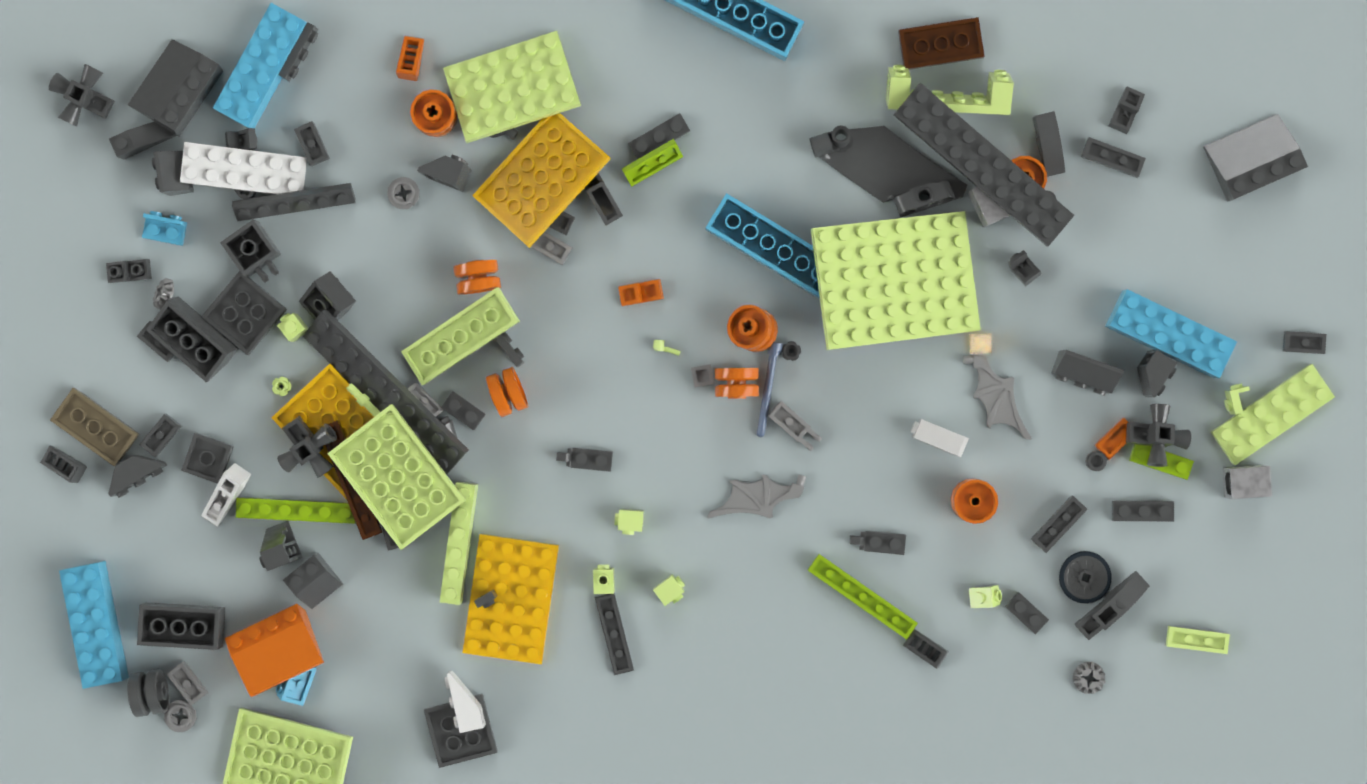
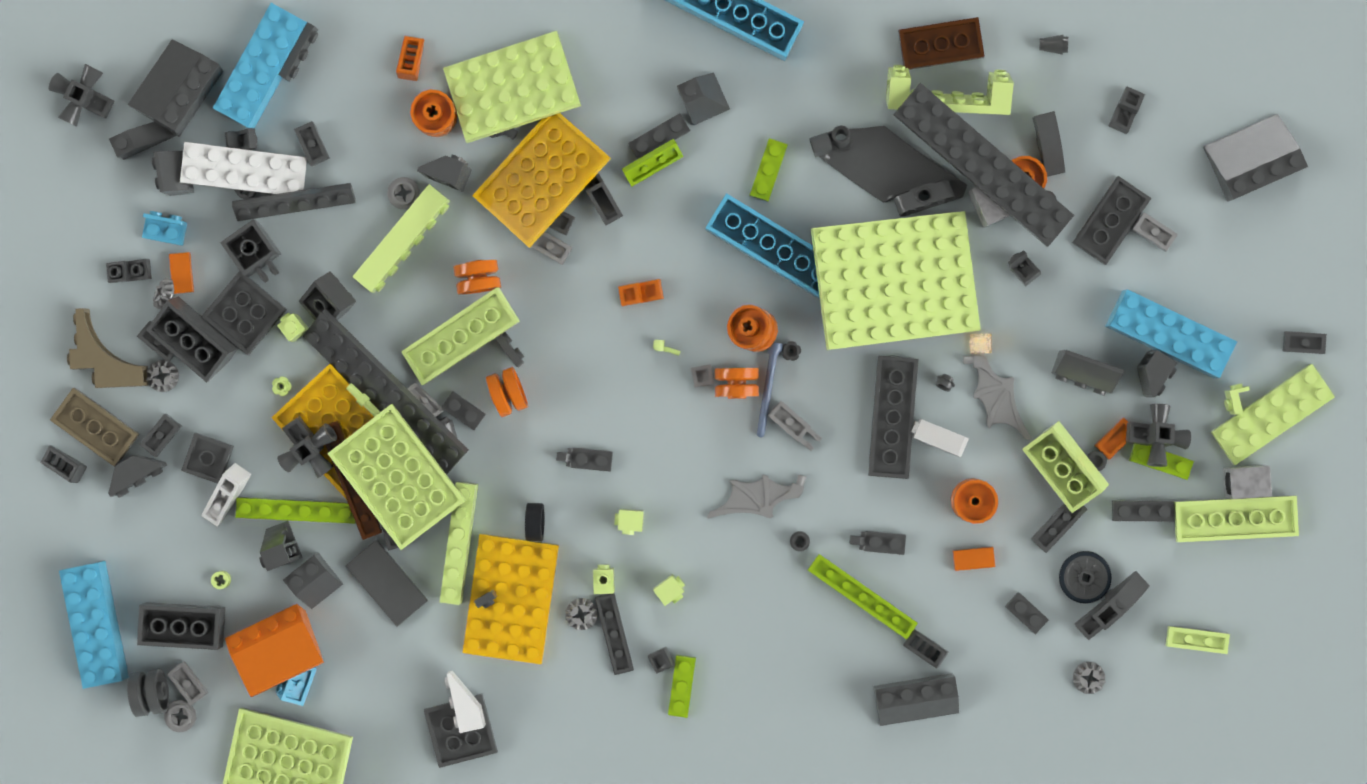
(92, 354): none -> dark tan arch
(169, 381): none -> light grey gear
(181, 272): none -> orange tile
(215, 583): none -> yellowish green bush
(386, 583): none -> dark grey tile
(401, 239): none -> yellowish green brick
(534, 521): none -> black tyre
(585, 605): none -> light grey gear
(661, 660): none -> dark grey tile
(681, 686): none -> lime plate
(703, 98): none -> dark grey slope
(768, 170): none -> lime plate
(802, 547): none -> dark grey plate
(893, 417): none -> dark grey plate
(916, 699): none -> dark grey slope
(945, 382): none -> dark grey plate
(973, 558): none -> orange tile
(985, 596): yellowish green bracket -> none
(1054, 44): none -> dark grey cone
(1065, 467): none -> yellowish green slope
(1111, 220): none -> dark grey tile
(1113, 157): dark grey plate -> none
(1154, 232): none -> light grey plate
(1236, 518): none -> yellowish green plate

